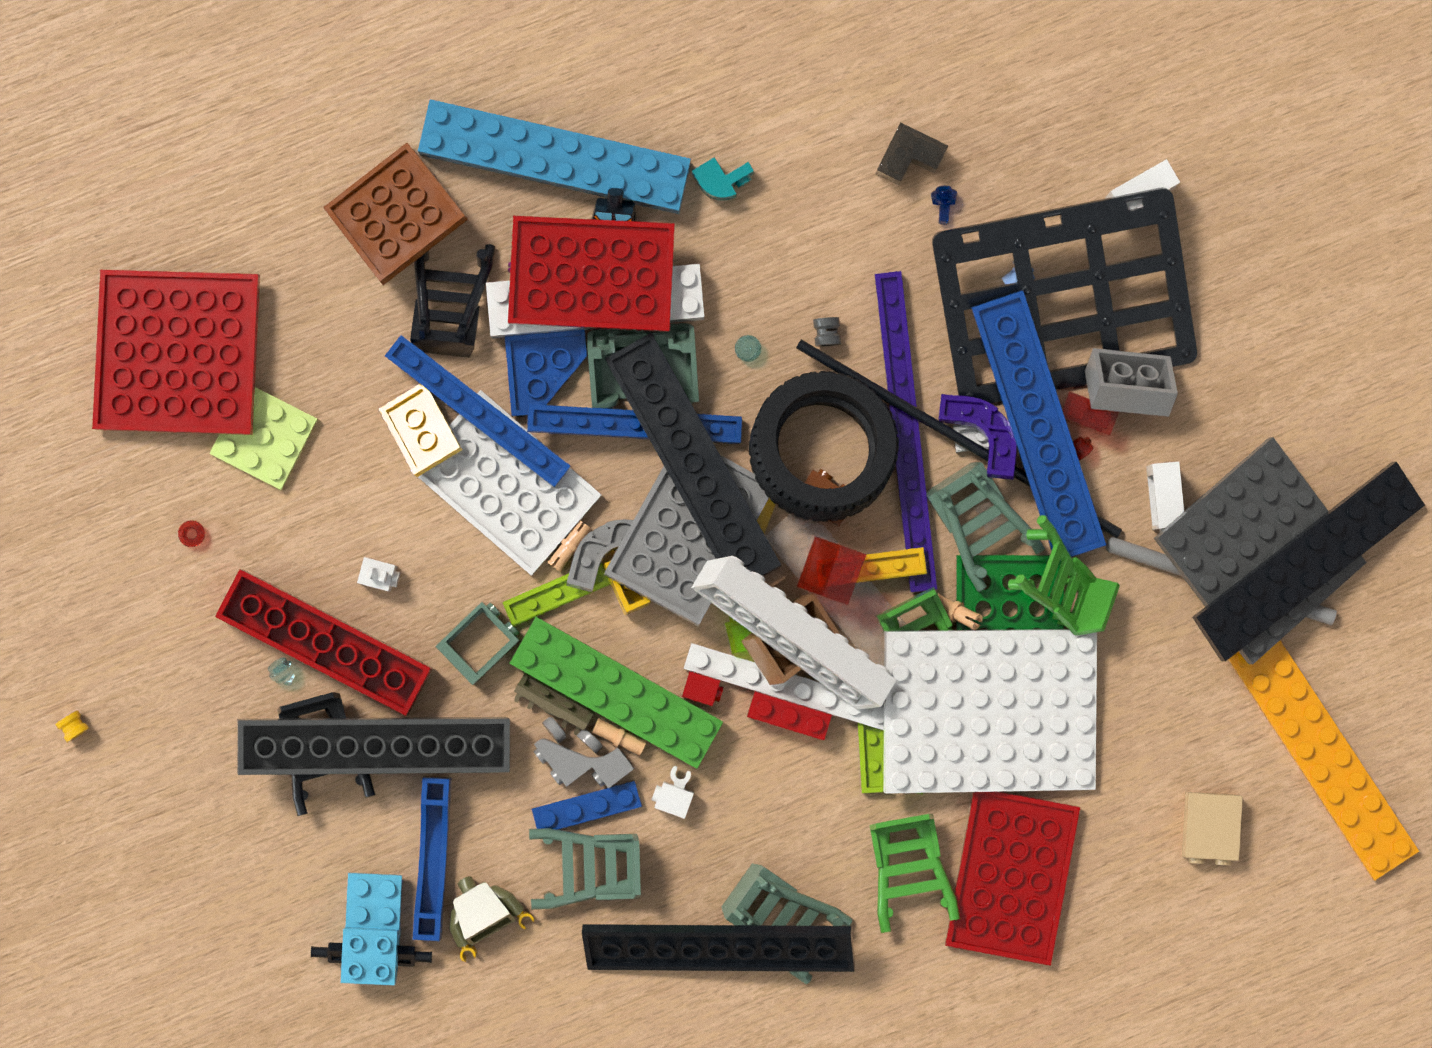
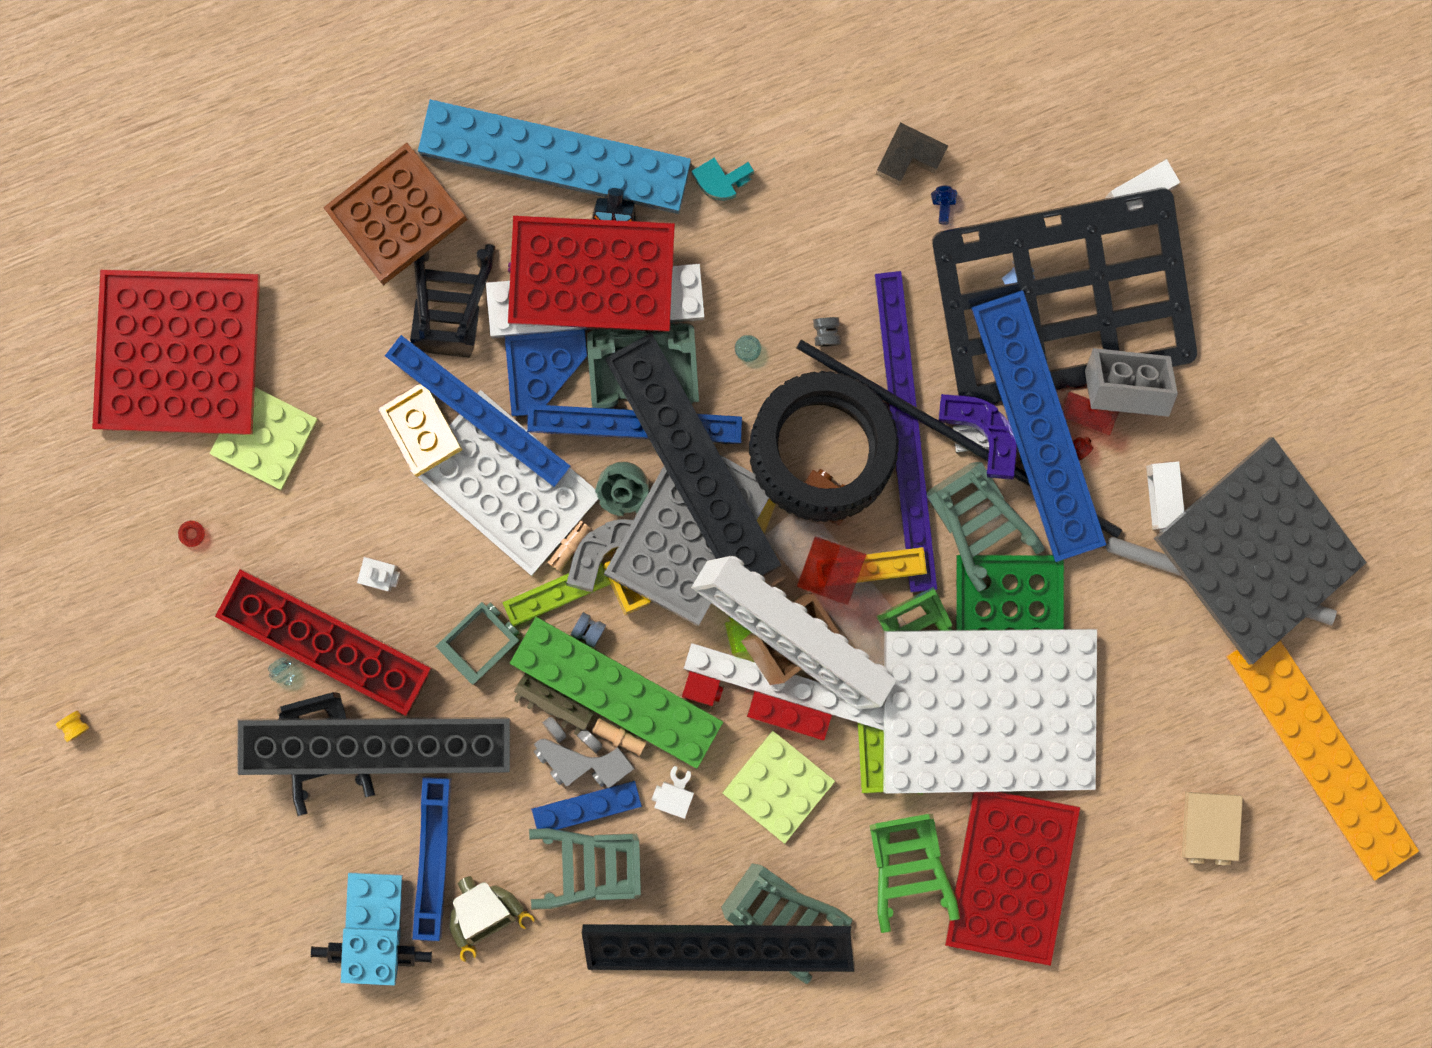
(593, 633): none -> sand blue wheel
(622, 488): none -> sand green cylinder
(778, 787): none -> yellowish green plate
(957, 612): light nougat pin -> none
(1094, 594): bright green hand -> none
(1308, 561): black plate -> none

